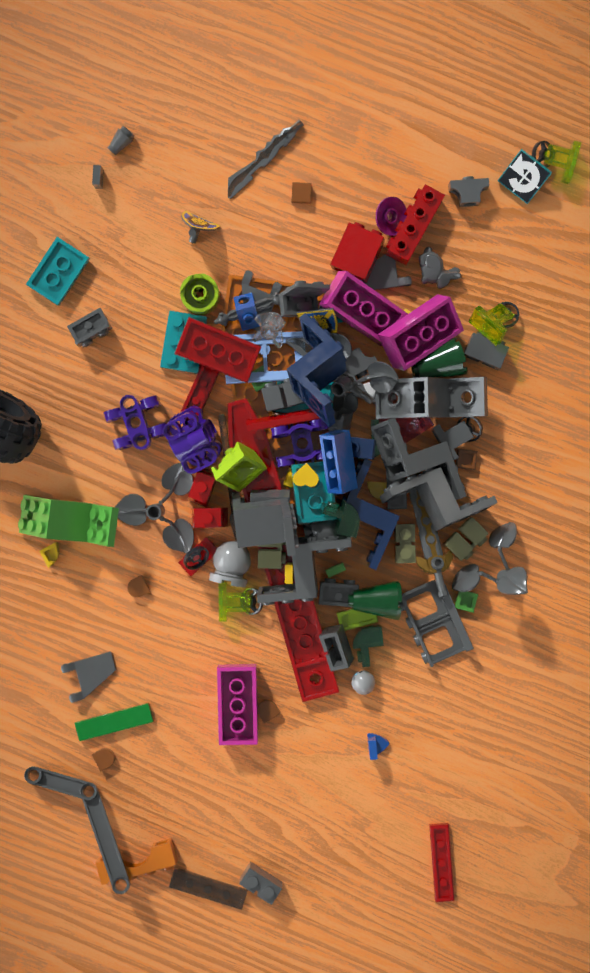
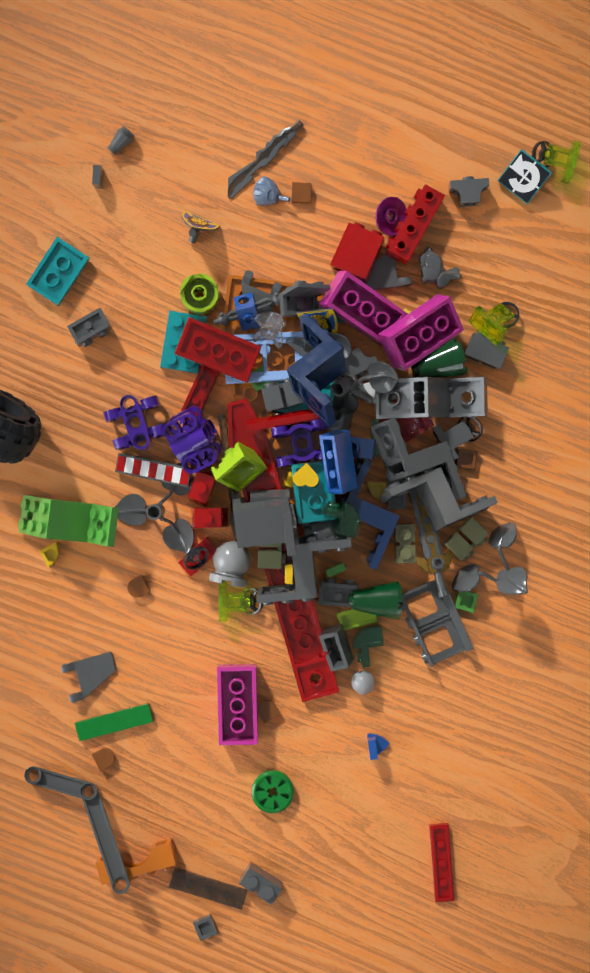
(152, 470): none -> tile
(205, 927): none -> dark grey tile
(267, 192): none -> sand blue piece
(268, 780): none -> green wheel

